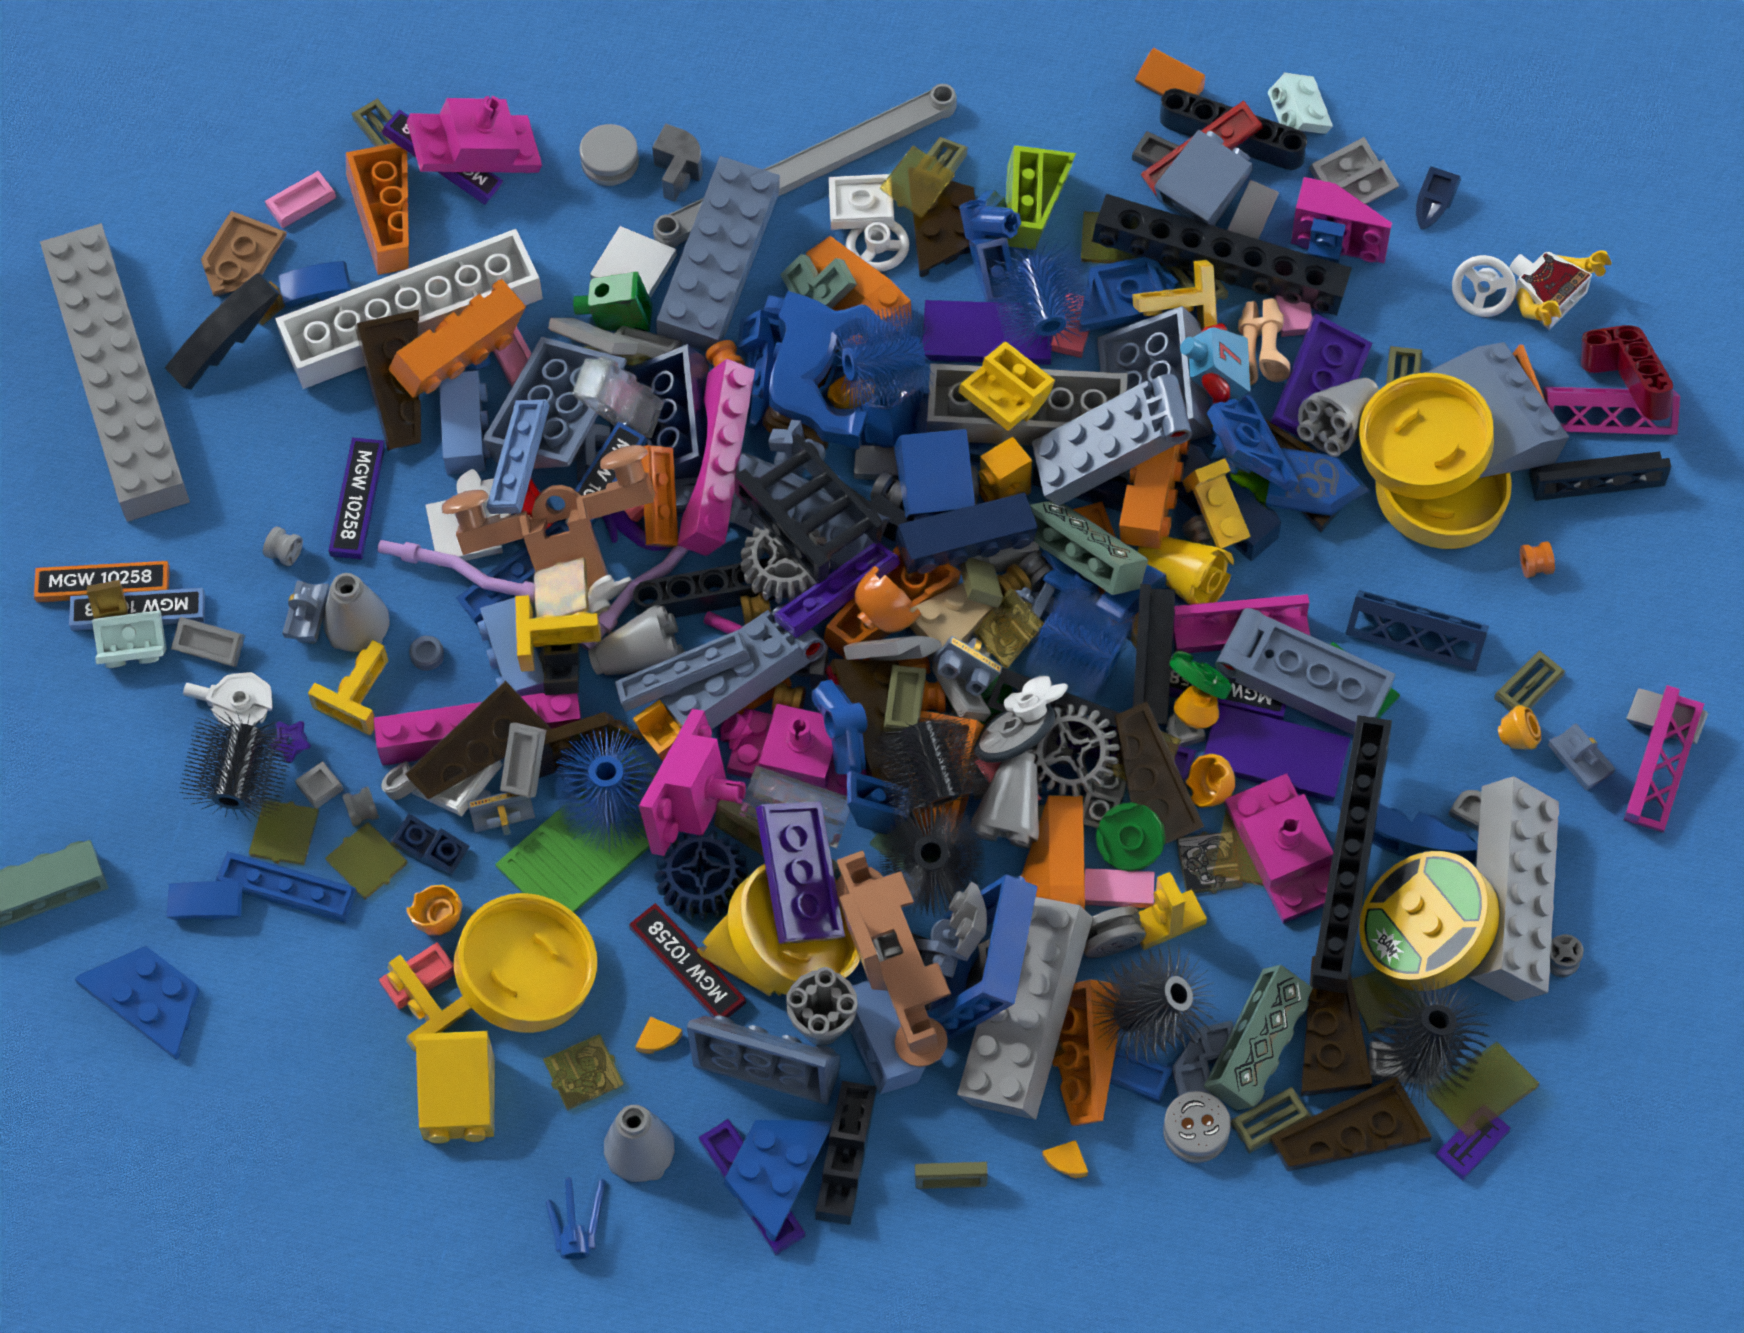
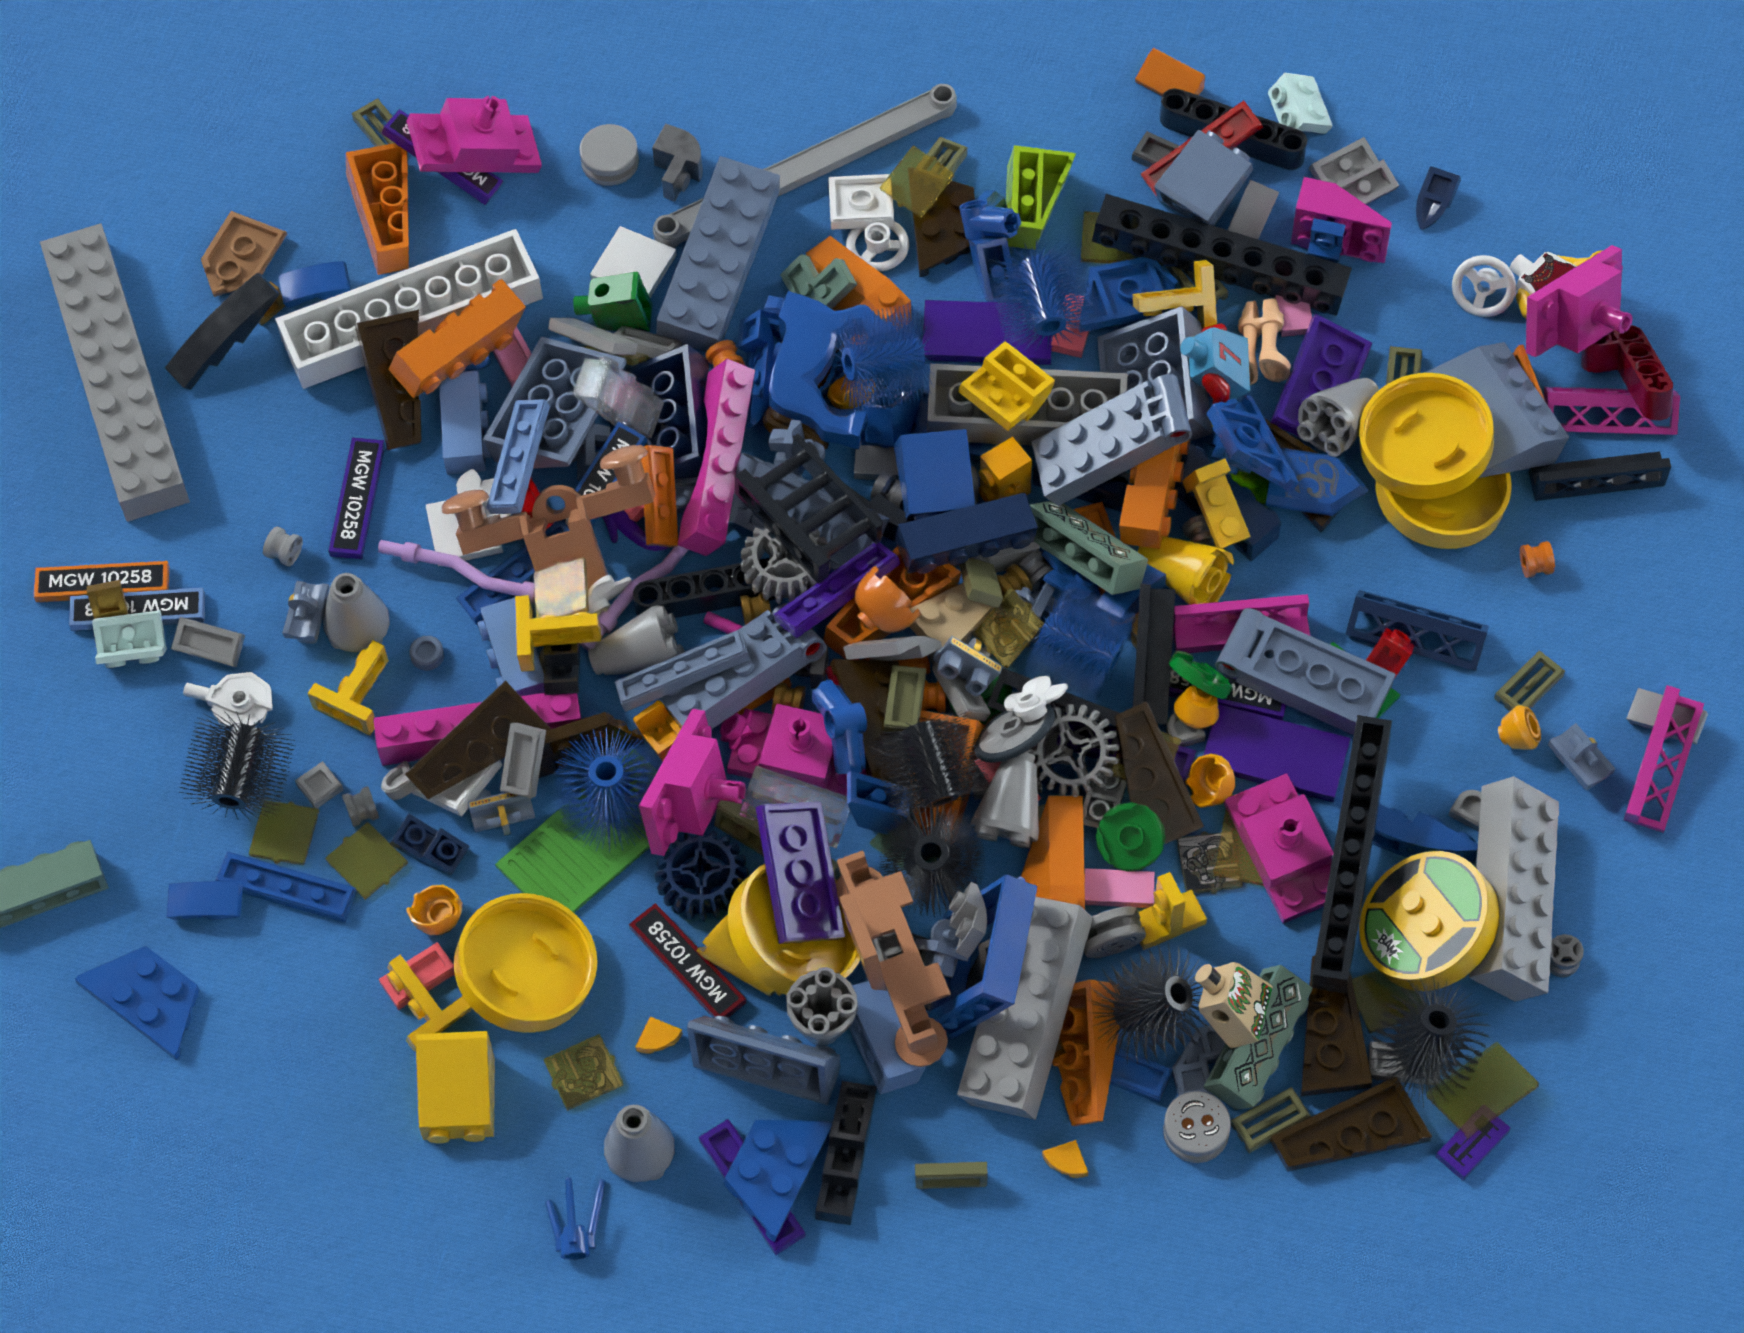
(298, 735): dark purple plate -> none
(300, 199): bright pink tile -> none
(1233, 1002): none -> tan torso
(1391, 651): none -> red bracket
(1578, 306): none -> dark pink brick

